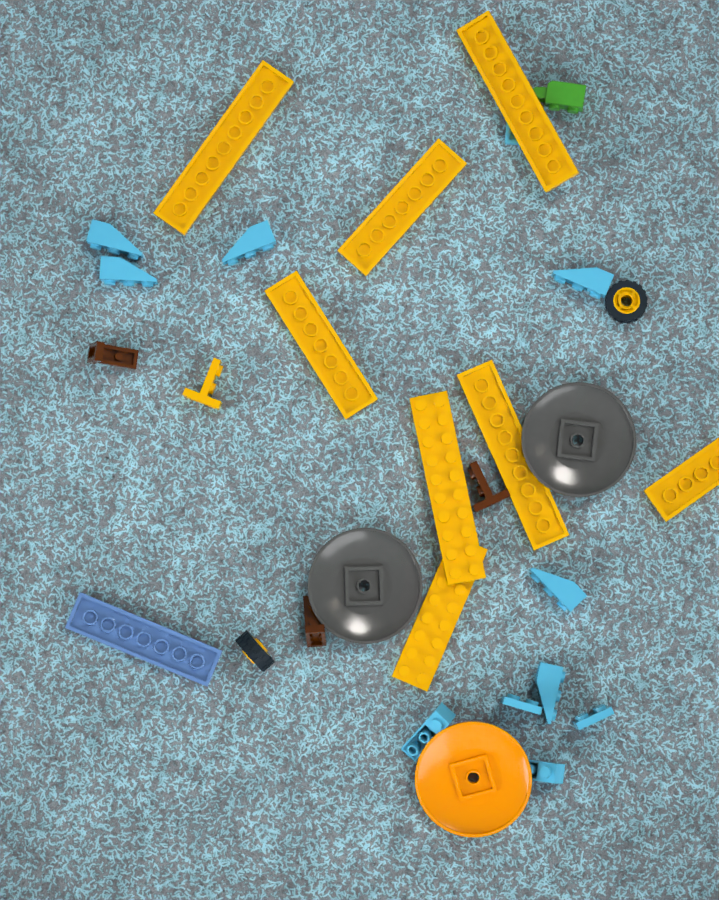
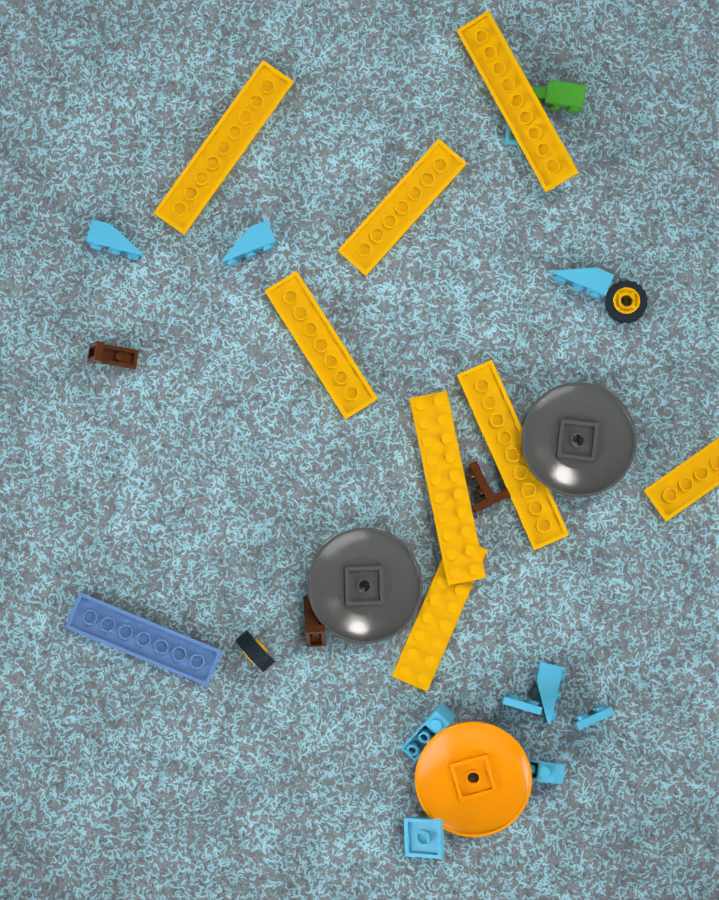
(119, 270): medium azure slope -> none
(208, 387): yellow bracket -> none
(423, 837): none -> medium azure plate
(564, 590): medium azure slope -> none

